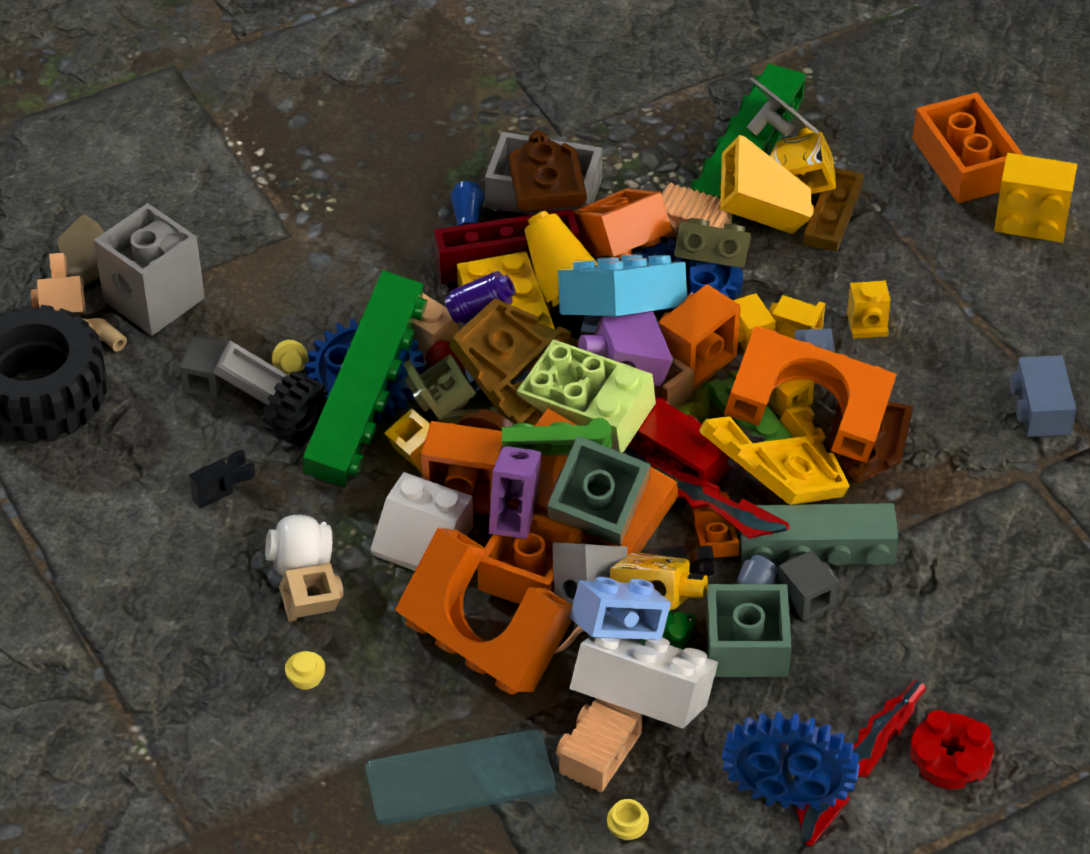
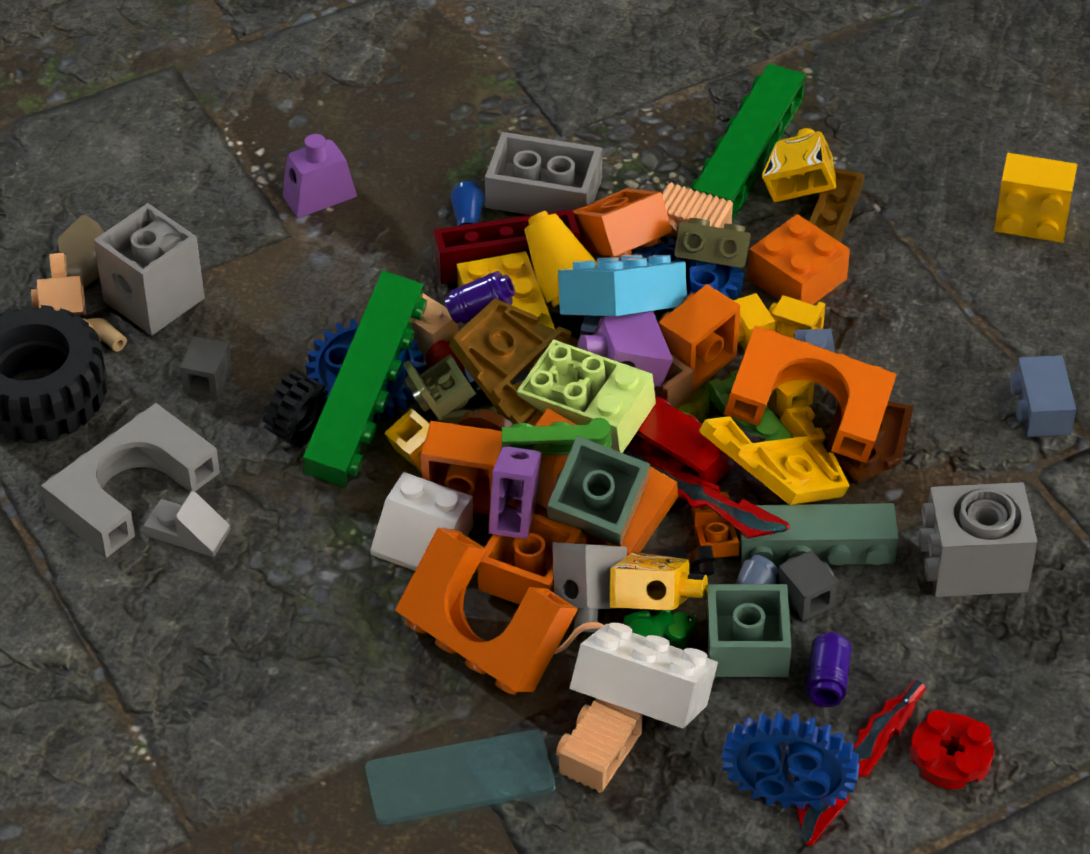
(149, 440): none -> light grey arch
(188, 525): none -> light grey slope
(216, 480): black plate -> none
(248, 372): light grey tile -> none
(289, 356): light yellow plate -> none
(298, 543): white piece -> none
(305, 669): light yellow plate -> none
(313, 579): tan brick -> none
(316, 177): none -> medium lavender torso
(546, 174): reddish brown tile -> none
(620, 609): light blue brick -> none
(627, 819): light yellow plate -> none
(762, 188): yellow slope -> none
(769, 114): light grey shield -> none
(798, 262): none -> orange brick
(828, 669): none -> dark purple head
(868, 309): yellow brick -> none
(964, 145): orange brick -> none
(978, 539): none -> light grey brick

